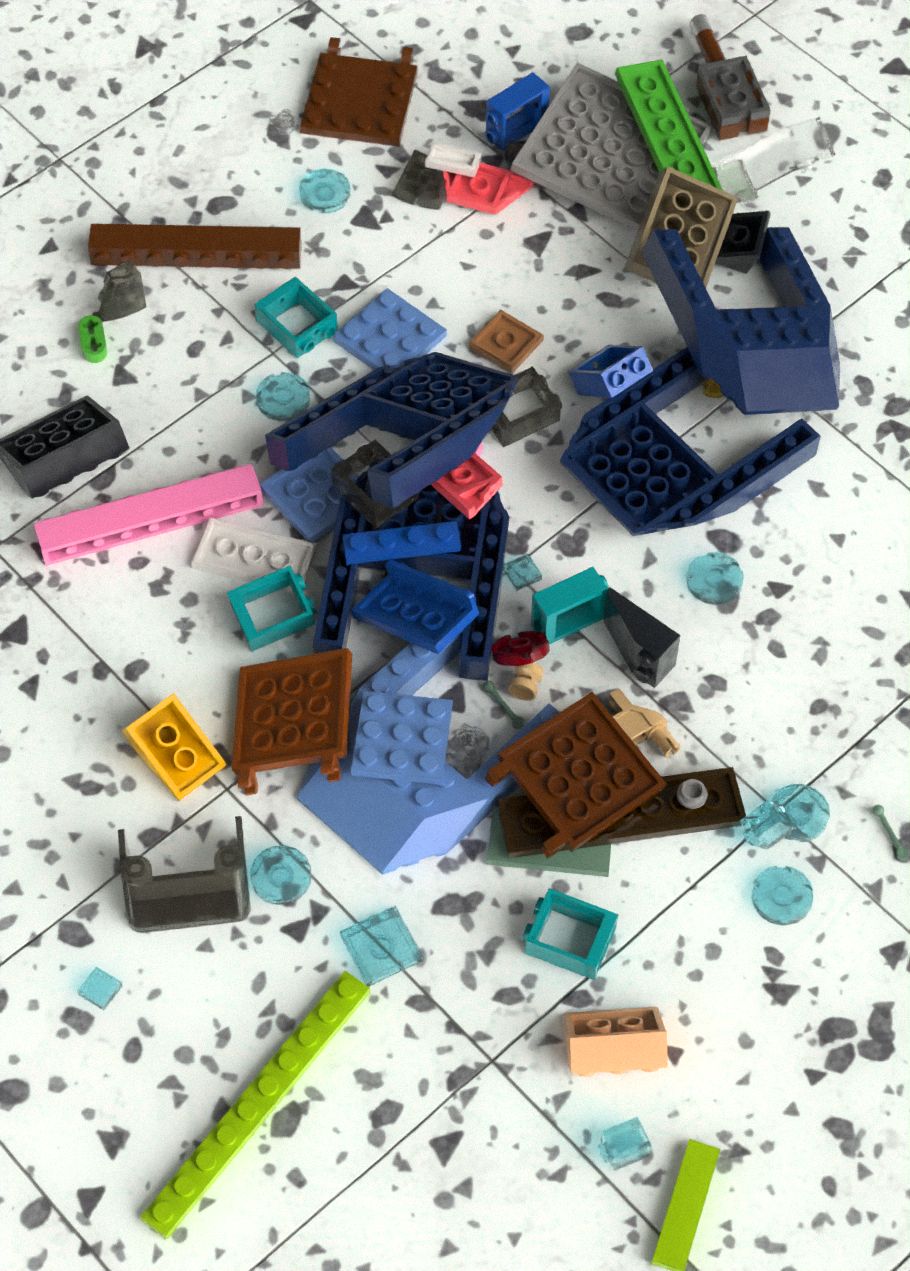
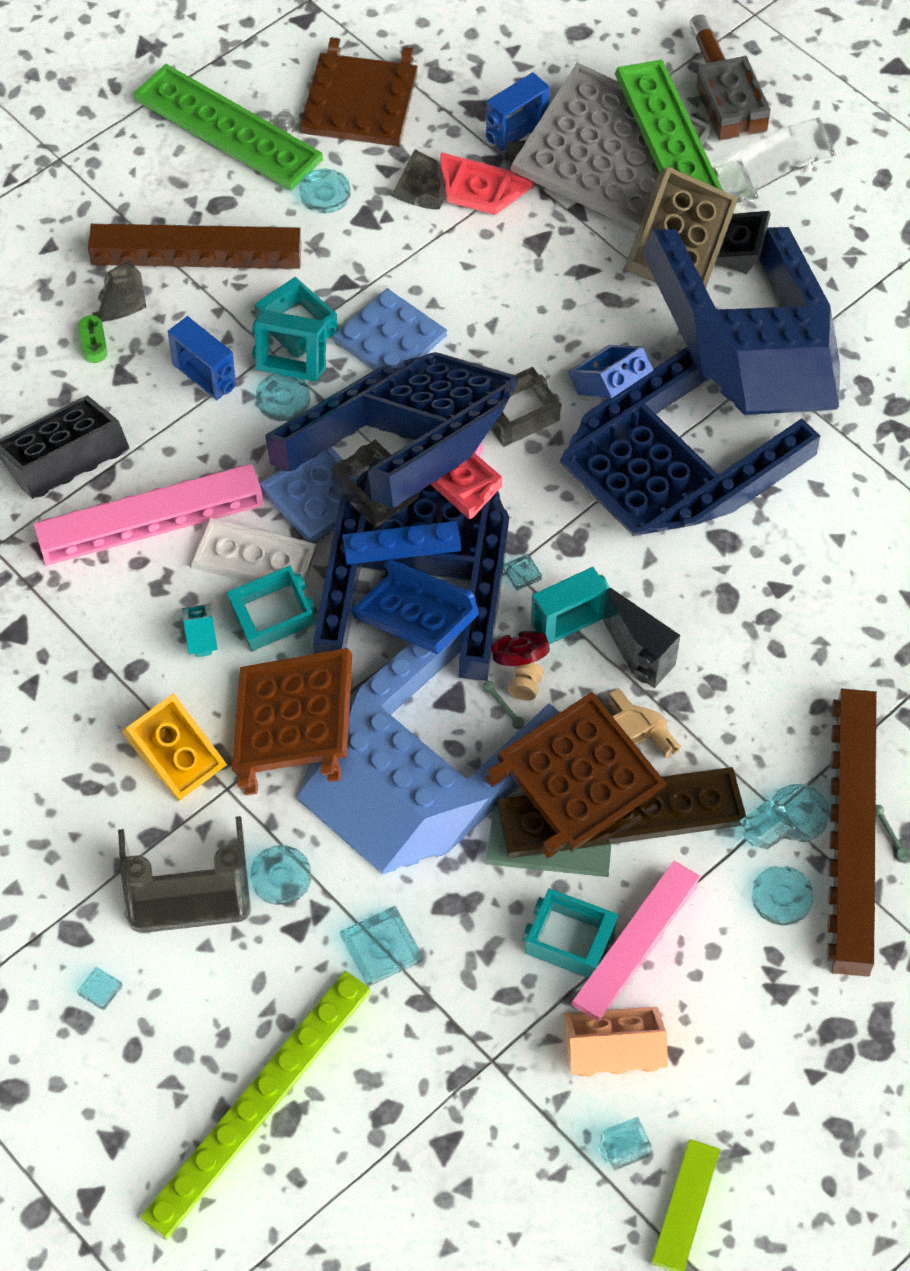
(199, 630): none -> teal slope
(202, 358): none -> blue window
(228, 126): none -> bright green plate
(311, 329): none -> teal window
(402, 737): medium blue plate -> none
(453, 160): white tile -> none
(467, 760): clear brick -> none
(506, 341): medium nougat tile -> none
(636, 941): none -> bright pink slope
(692, 794): light grey plate -> none
(711, 389): clear yellow plate -> none
(715, 578): clear light blue tile -> none
(854, 833): none -> reddish brown brick

